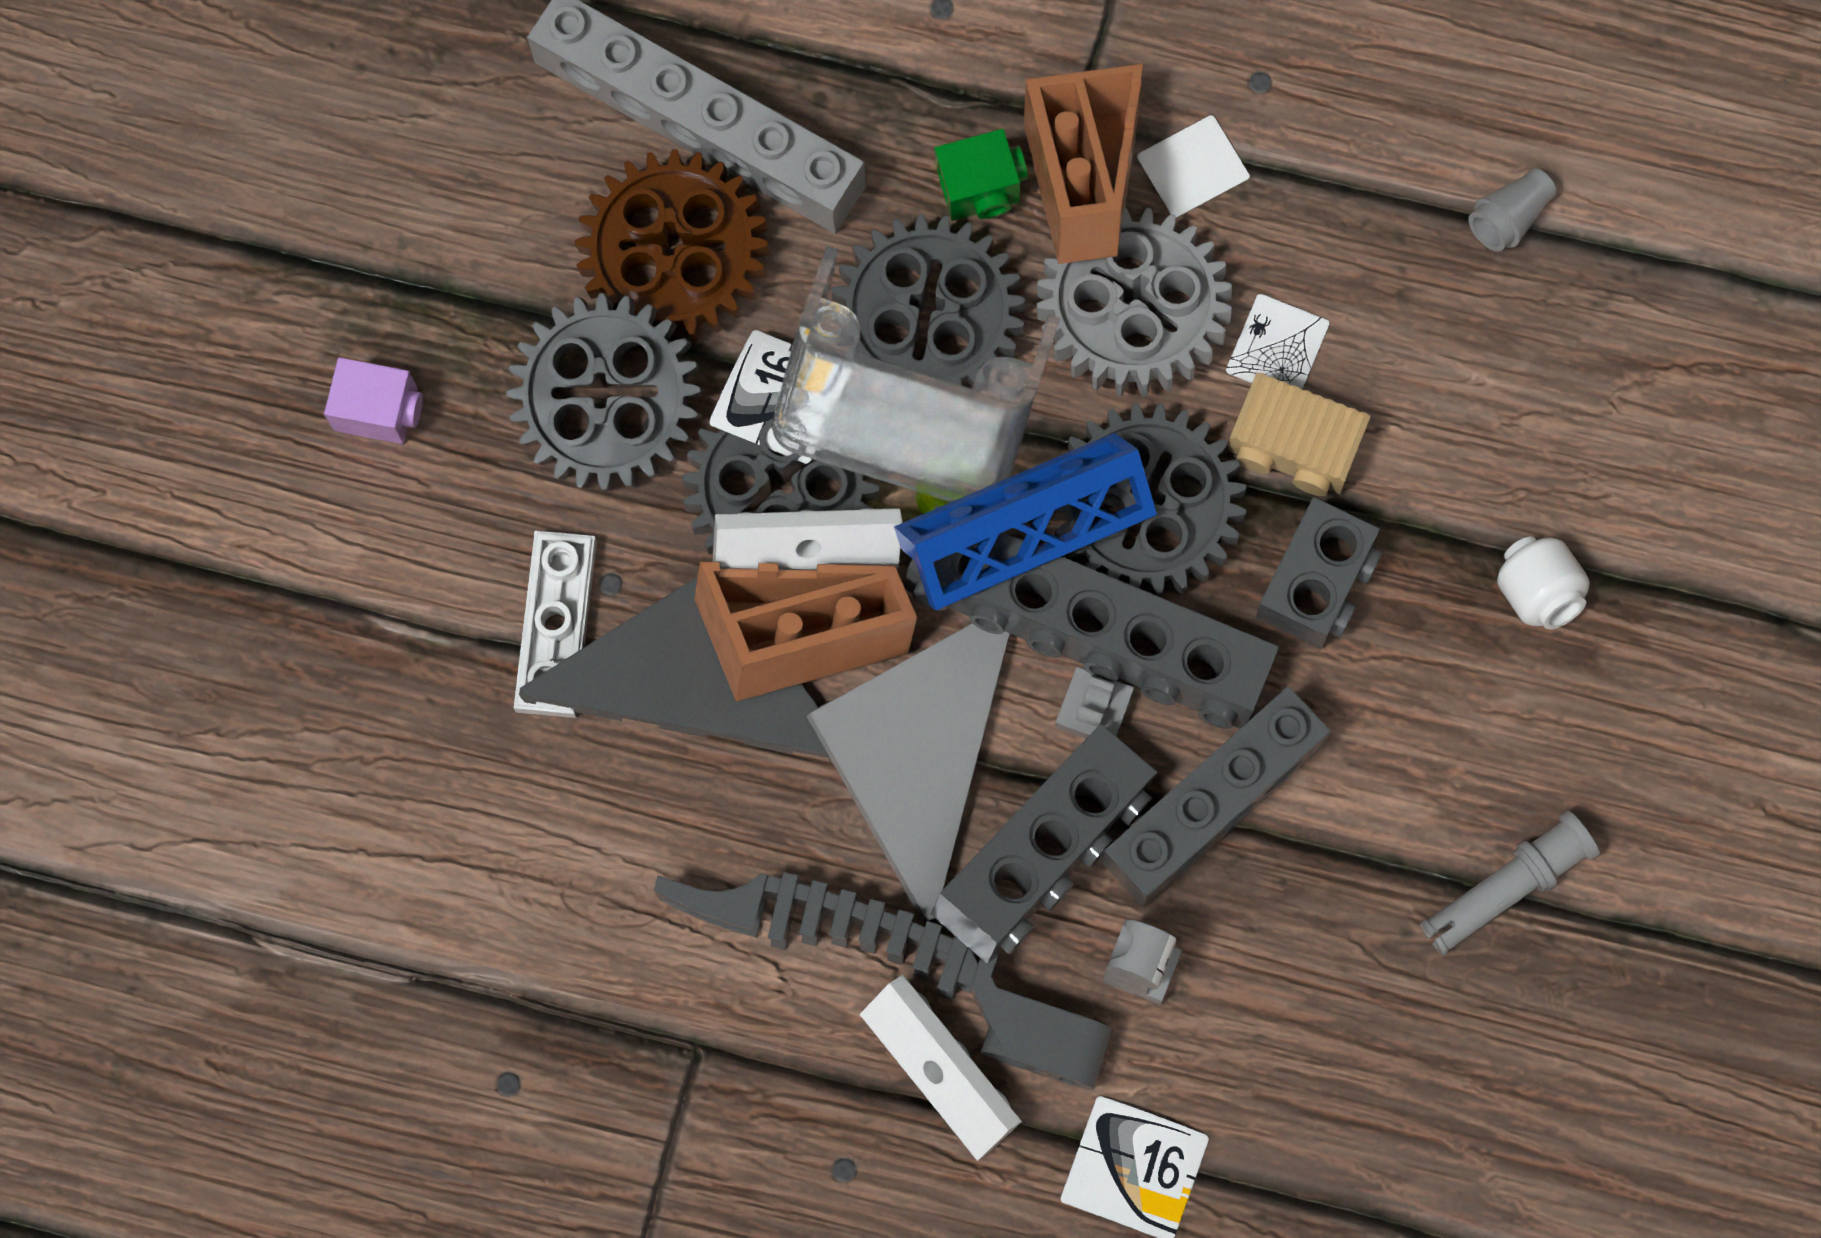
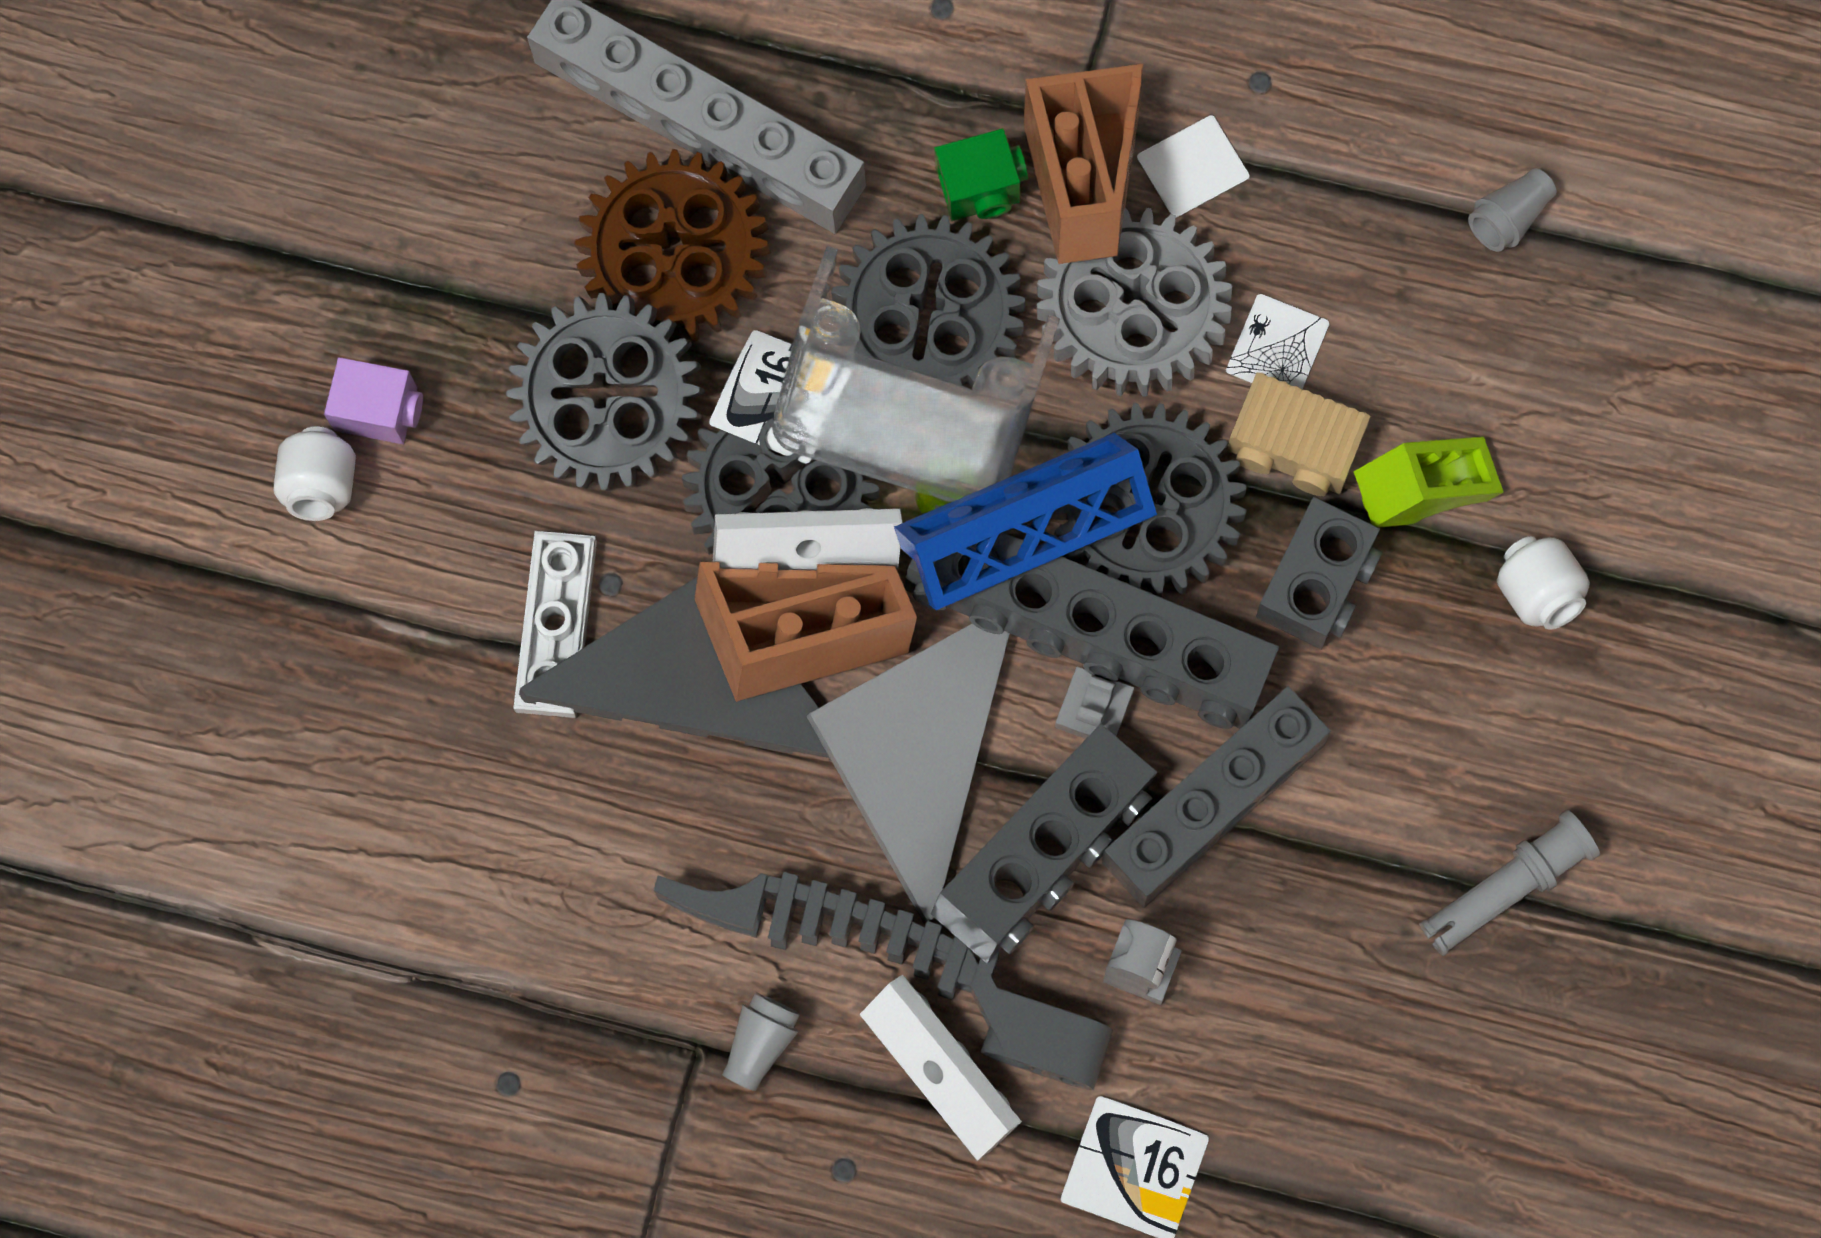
(314, 474): none -> white head
(759, 1040): none -> light grey cone
(1427, 480): none -> lime arch

